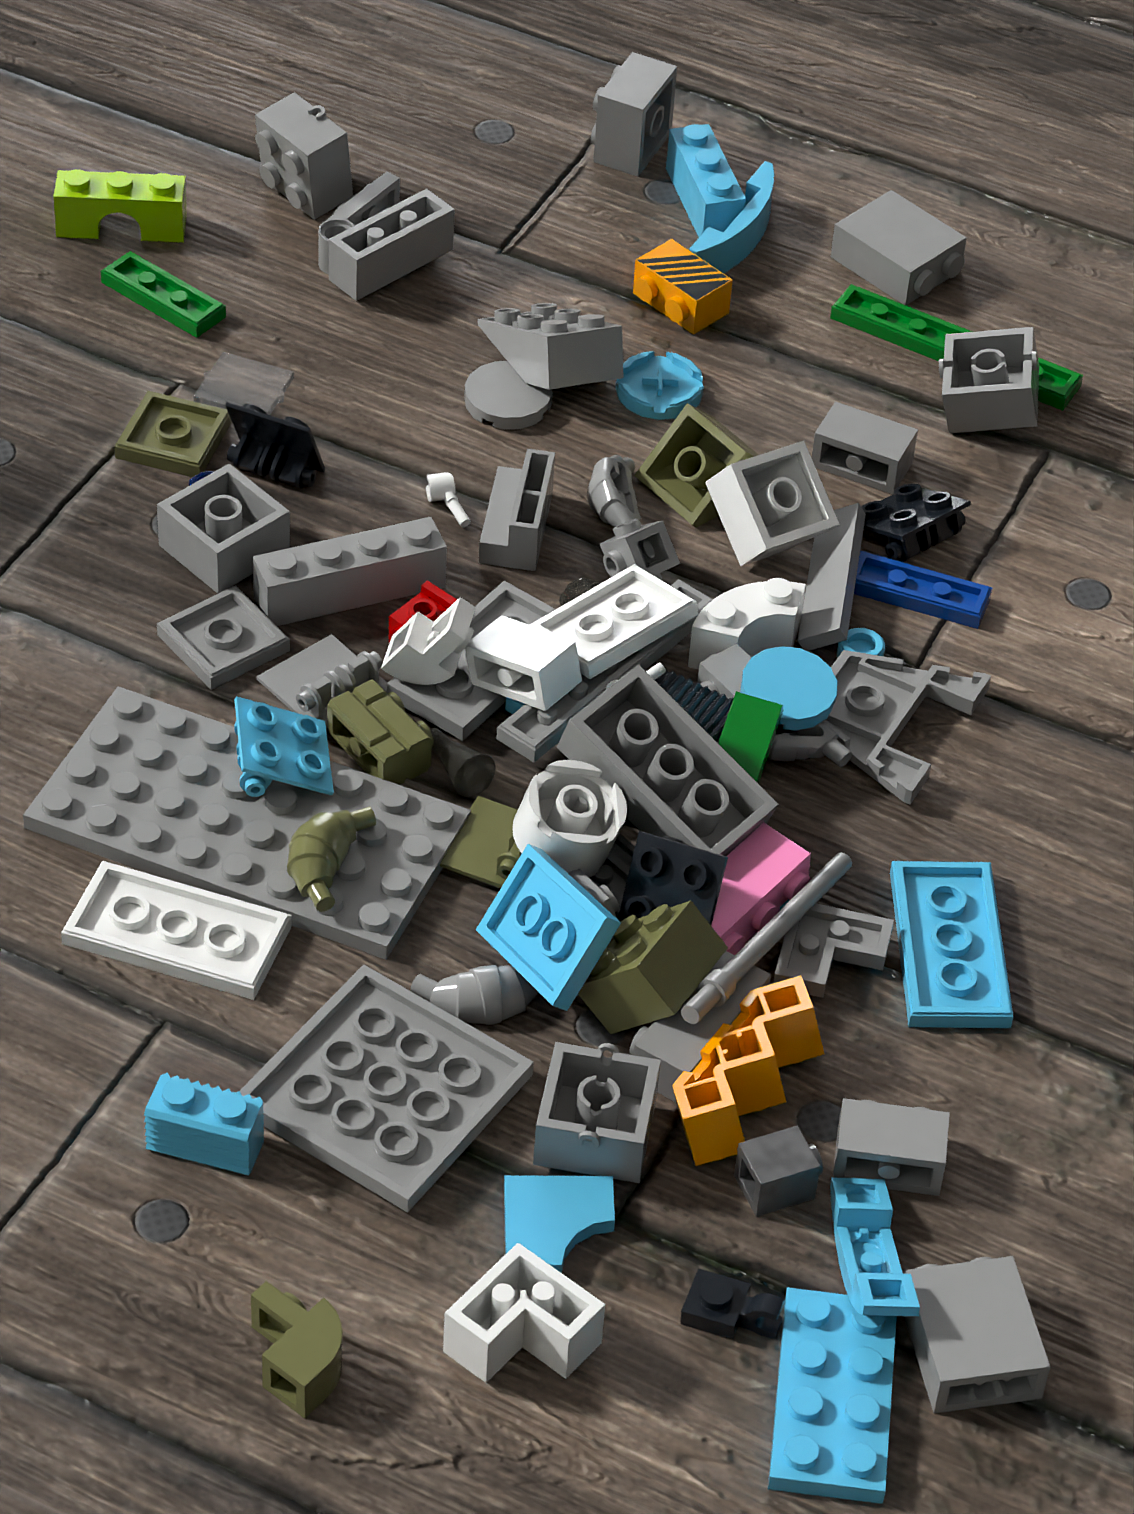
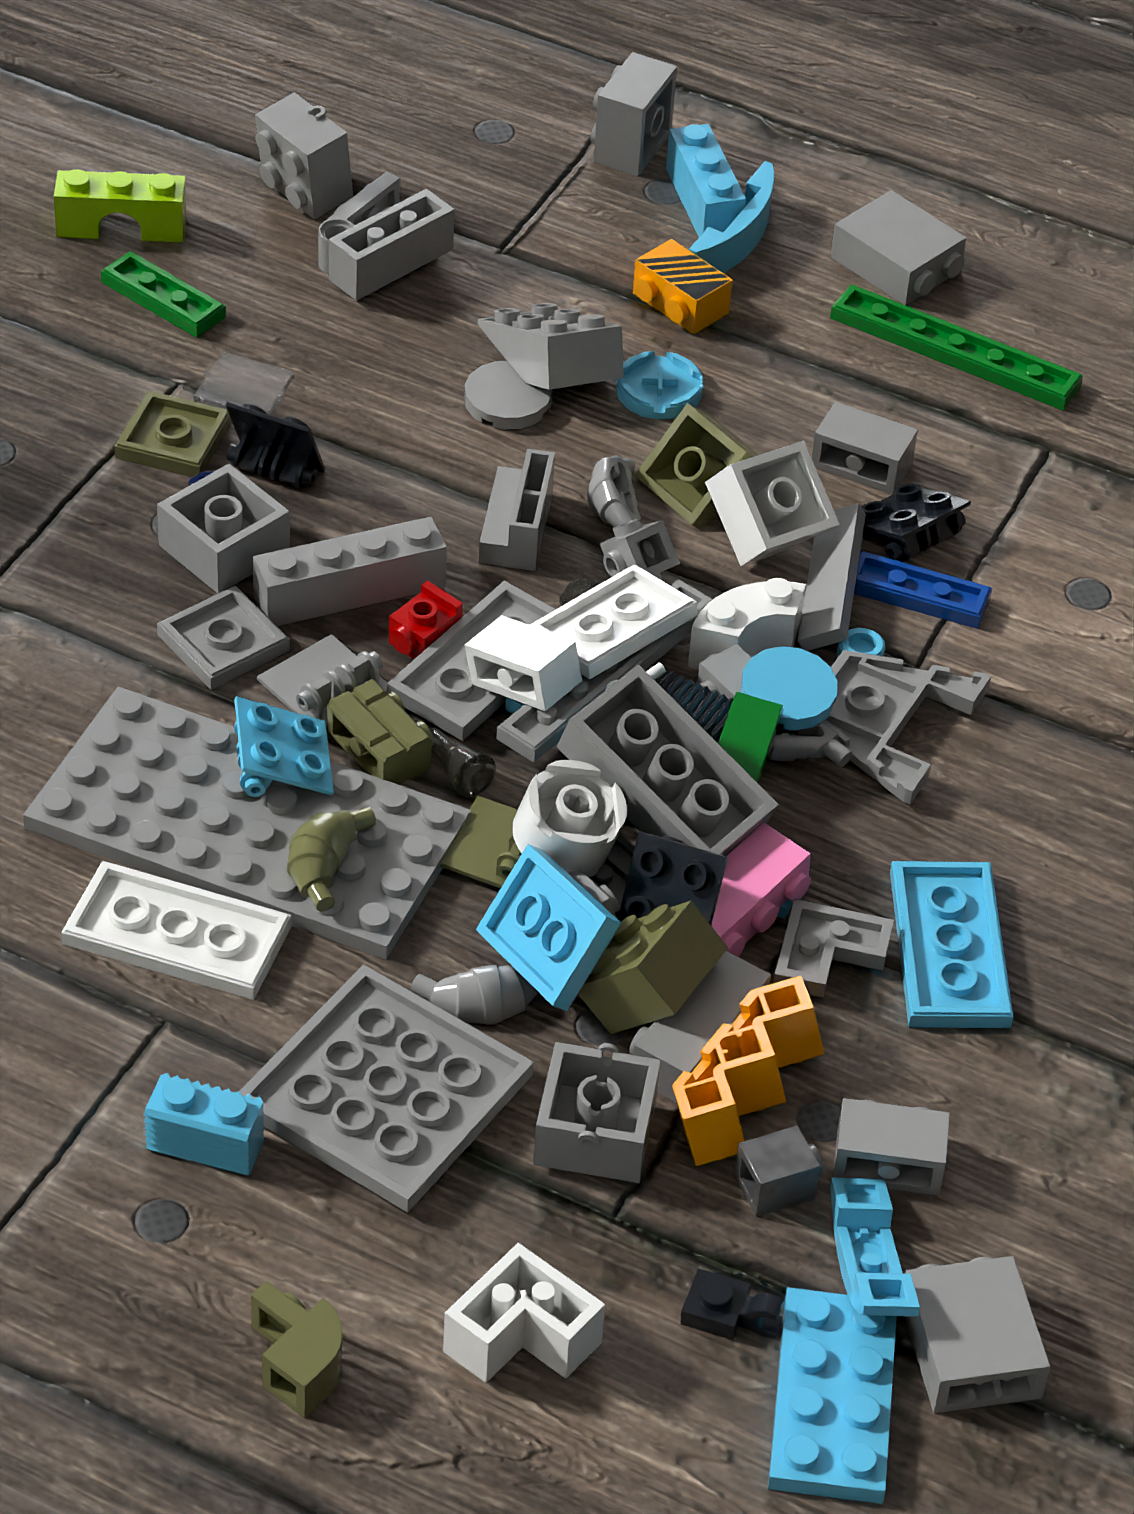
(430, 650): white brick -> none
(442, 487): white hand -> none
(556, 1213): medium azure tile -> none
(721, 983): light grey bar -> none
(990, 380): light grey brick -> none

